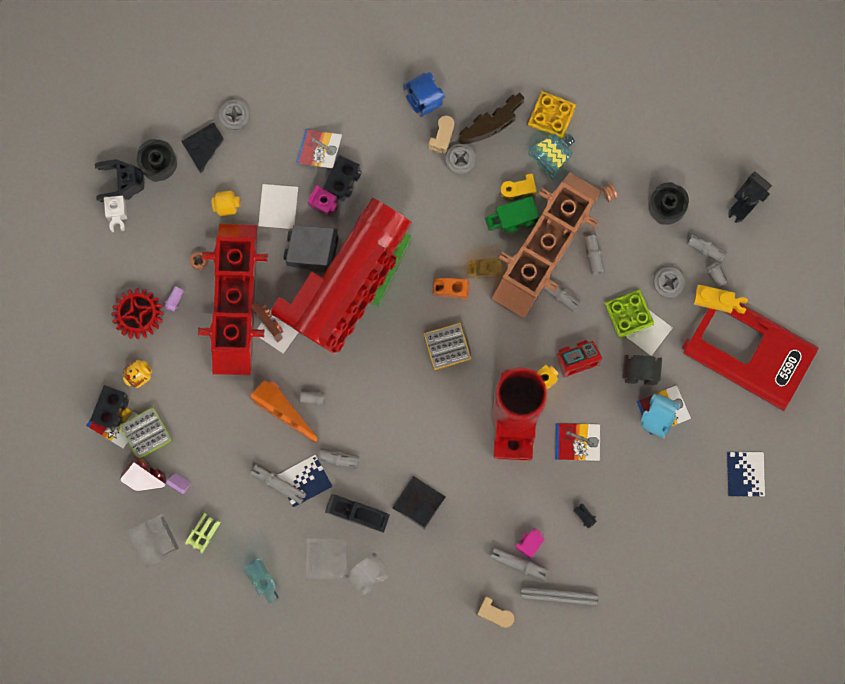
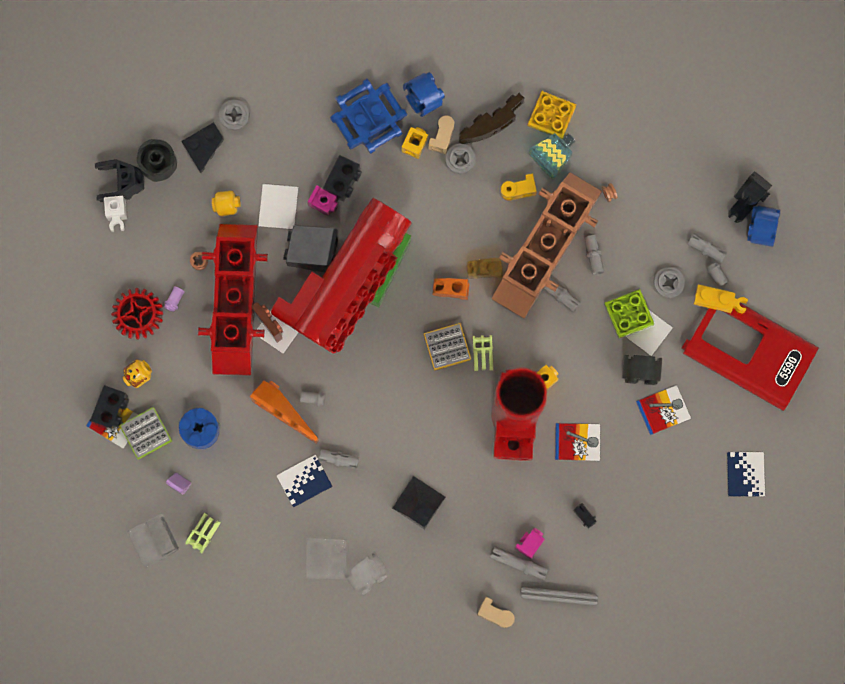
(142, 476): slope -> none
(188, 428): none -> blue brick
(256, 572): clear light blue torso -> none
(278, 484): light grey pin -> none
(319, 148): sticker -> none
(357, 513): black slope -> none
(368, 116): none -> blue brick
(415, 134): none -> yellow brick
(482, 351): none -> yellowish green arm
(514, 216): green brick -> none
(578, 358): slope -> none
(660, 416): medium azure brick -> none
(672, 194): pearl dark grey brick -> none
(765, 225): none -> blue brick

